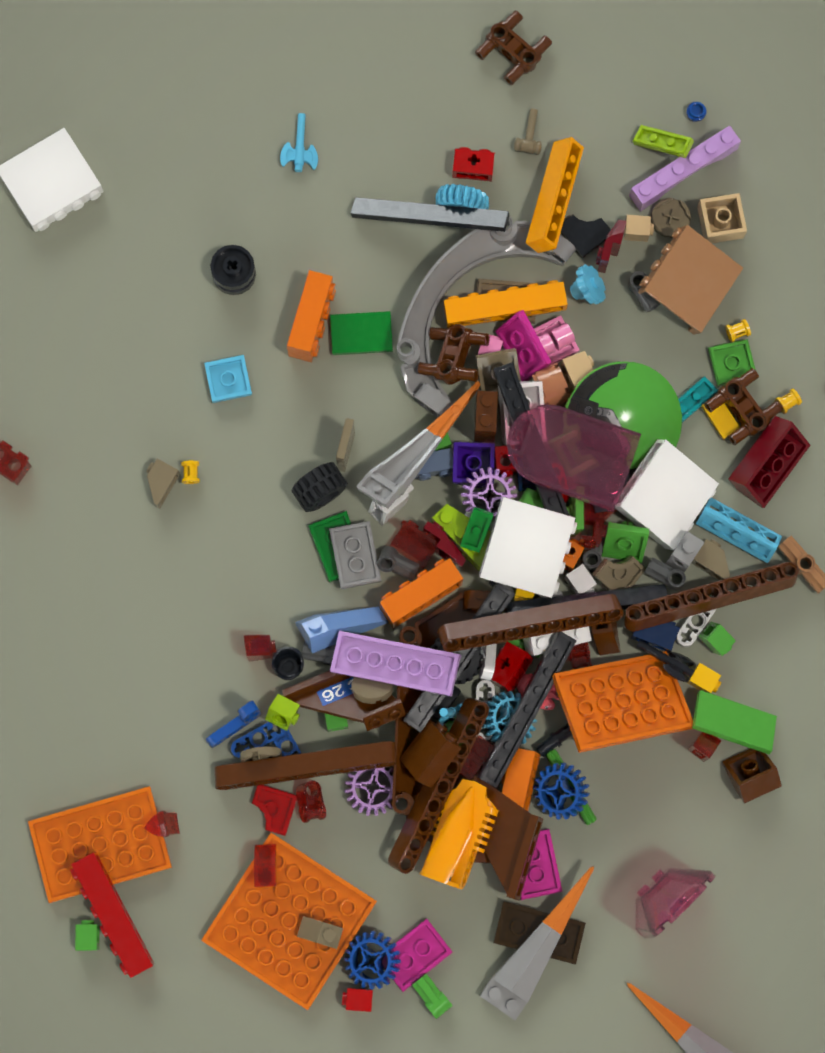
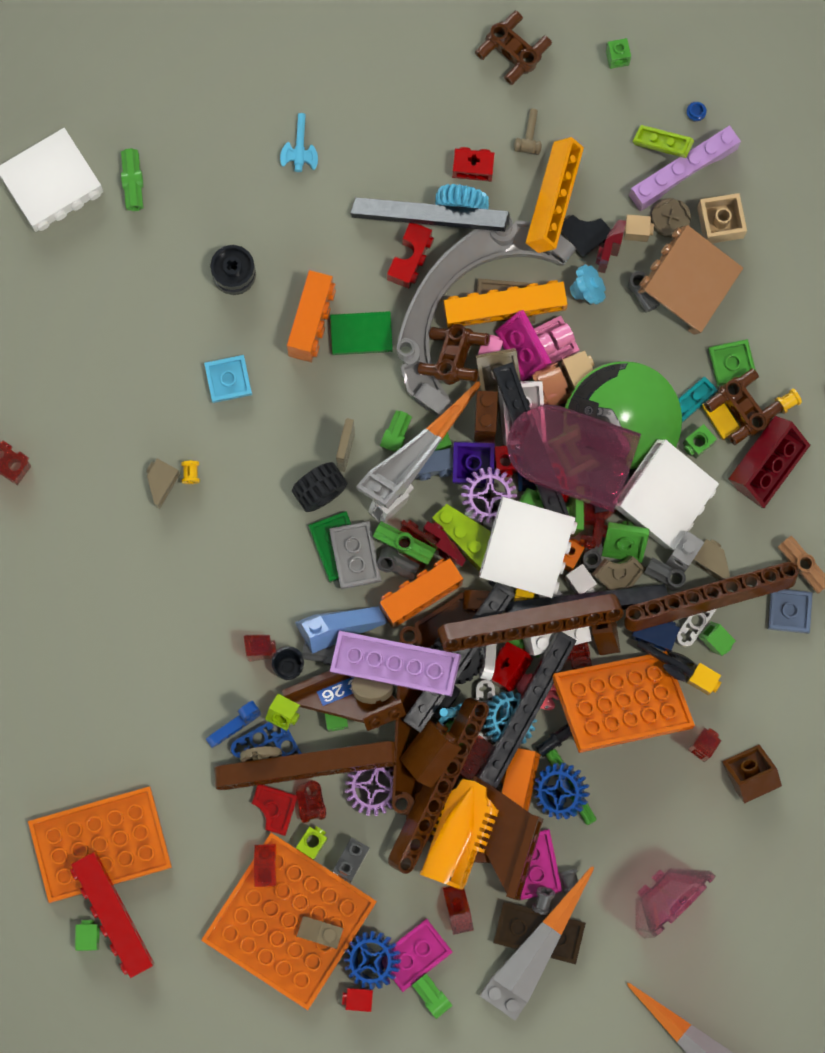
(132, 179): none -> bright green piece
(163, 824): clear red tile -> none
(309, 851): none -> lime brick
(351, 860): none -> dark grey hips
(395, 435): none -> bright green piece
(405, 270): none -> red arch
(416, 549): none -> bright green piece
(458, 910): none -> clear red slope
(476, 529): green plate -> none
(543, 900): none -> dark grey bush
(569, 879): none -> dark grey bush
(618, 53): none -> bright green brick
(703, 434): none -> bright green brick
(734, 722): bright green tile -> none
(737, 531): medium azure fence -> none
(738, 330): yellow bush -> none
(790, 611): none -> sand blue tile

